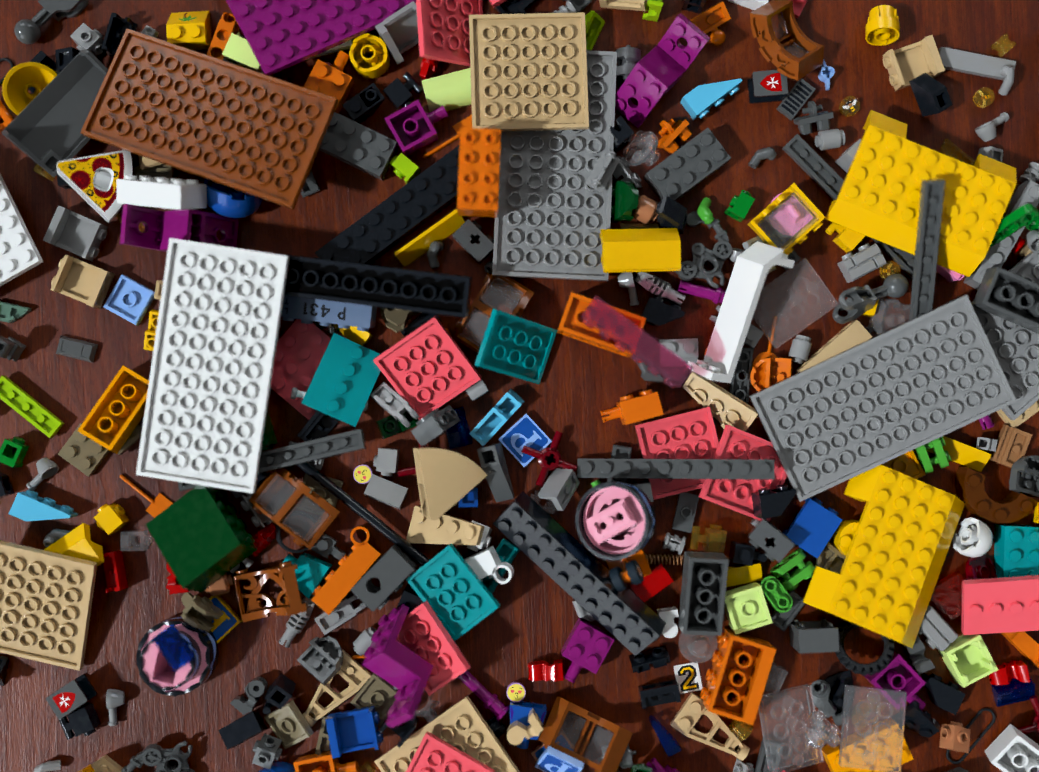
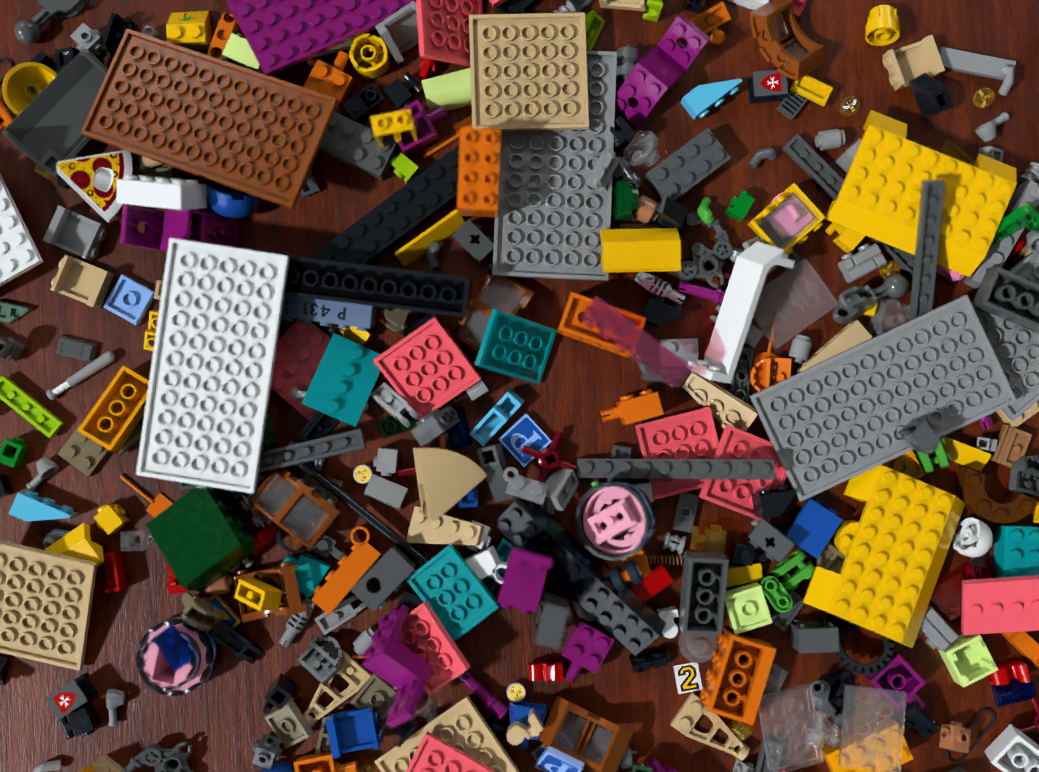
(82, 374): none -> light grey piece
(235, 641): none -> black hinge
(242, 729): black hinge -> none
(253, 691): dark grey leg -> none
(258, 594): none -> yellow brick
(394, 124): none -> yellow window
(523, 580): none -> magenta bracket
(525, 487): none -> light grey hinge
(551, 620): none -> dark grey brick
(626, 280): light grey bar -> none
(659, 693): black hinge -> none
(668, 742): clear blue slope -> none
(670, 132): orange hips -> none
(812, 89): none -> yellow tile
(822, 119): dark grey hips -> none
(826, 74): light blue piece -> none
(918, 661): dark grey leg -> none
(920, 437): none -> dark grey brick
(942, 694): black slope -> none
(1003, 45): clear yellow wheel -> none

